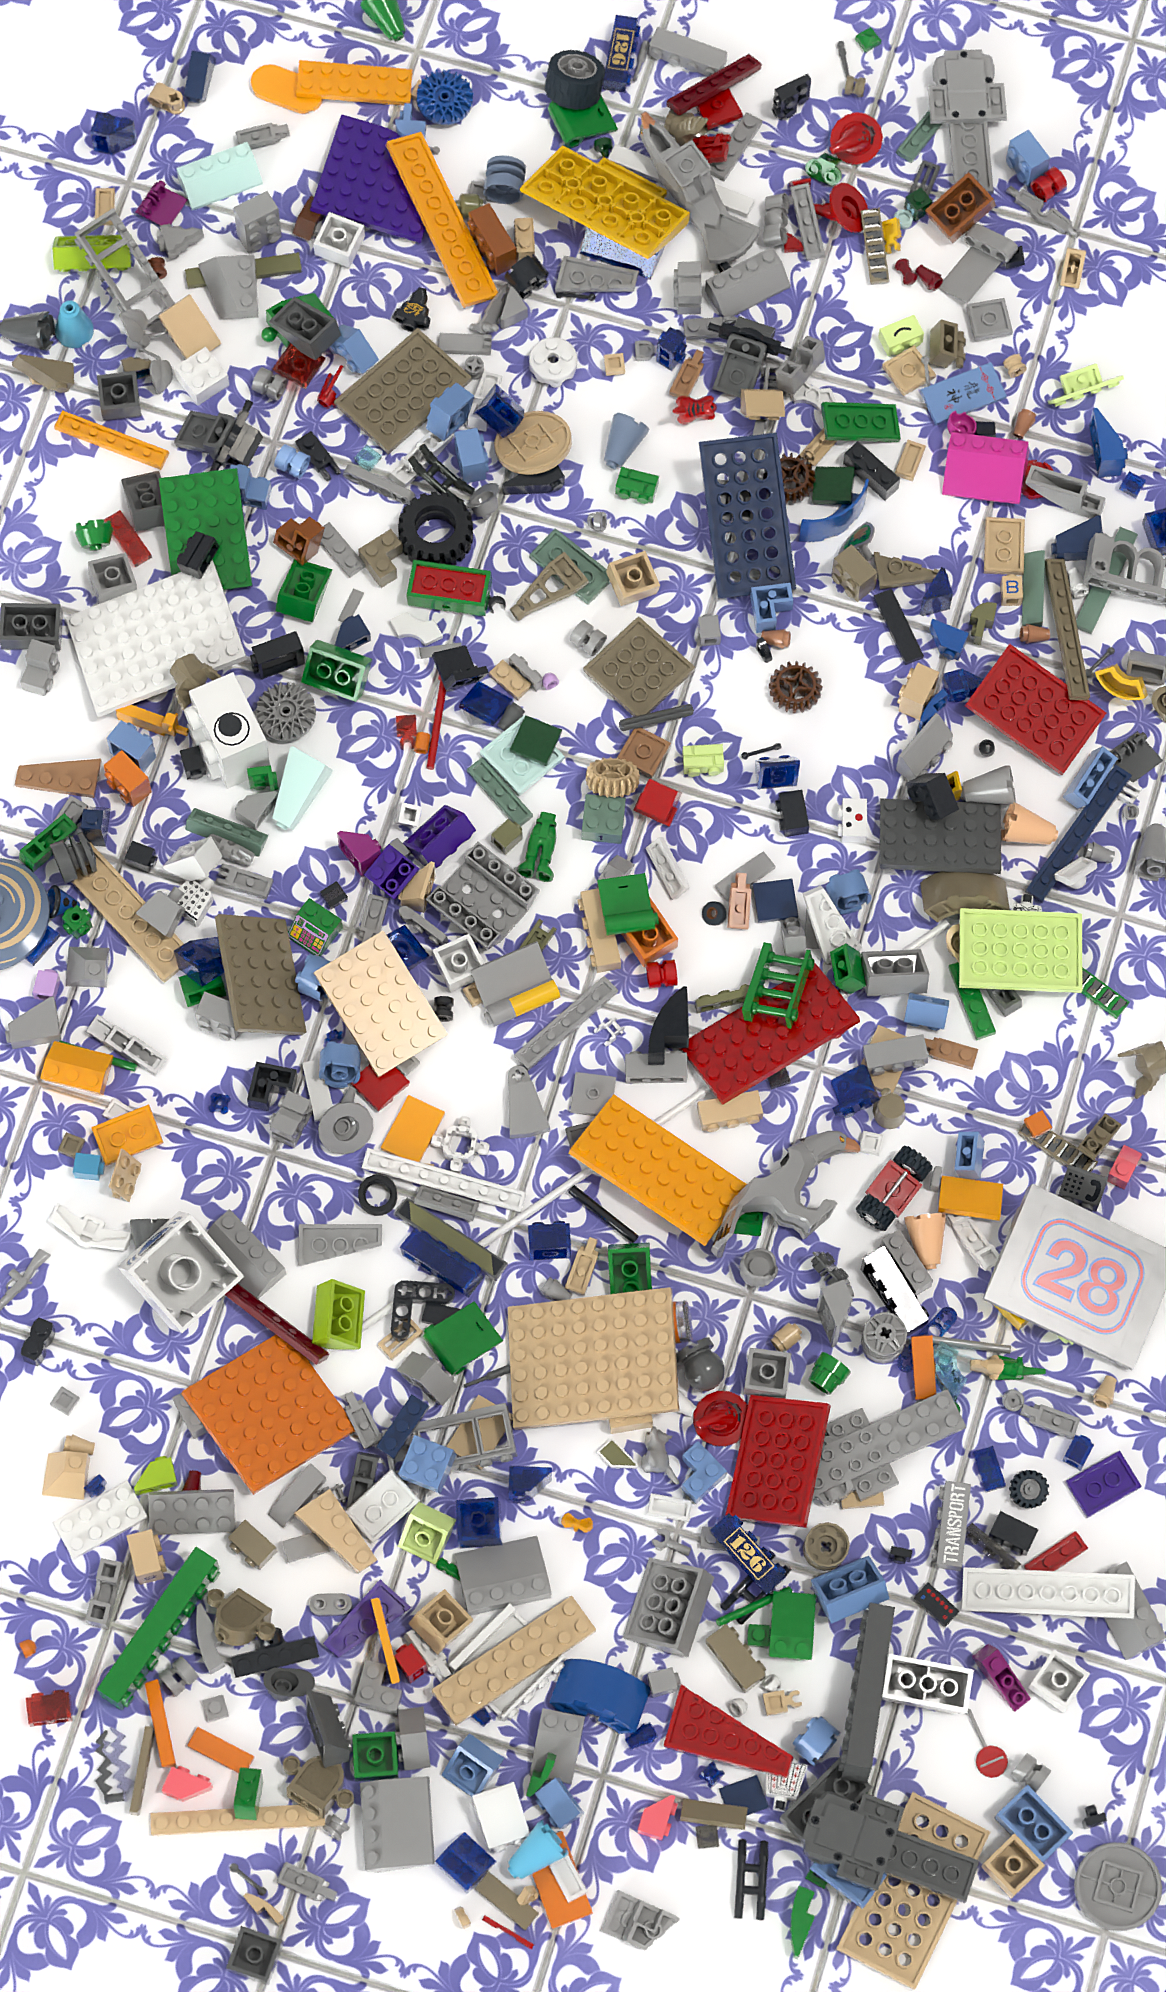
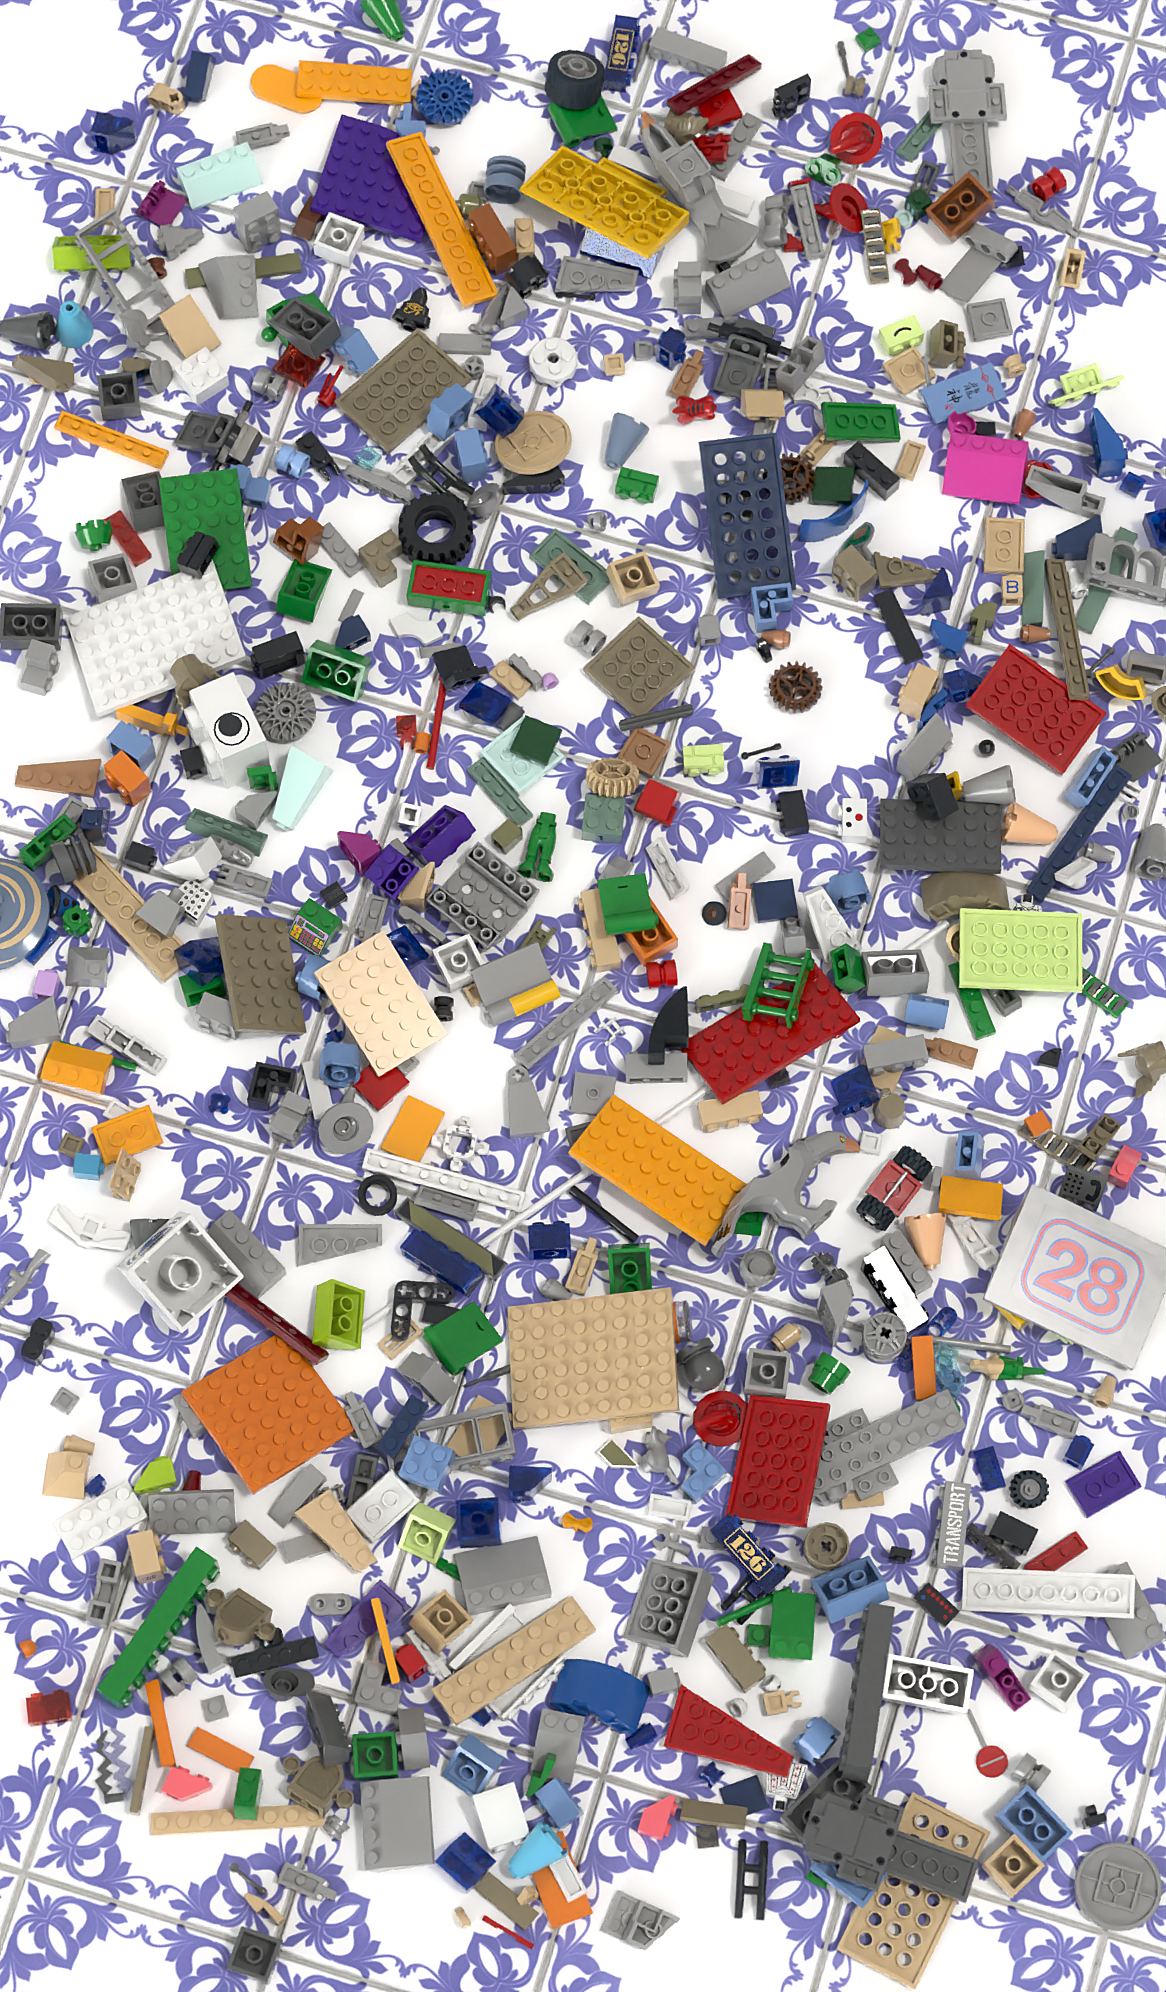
(800, 1919): green slope -> none
(1027, 157): medium blue brick -> none
(1050, 1058): none -> black tile

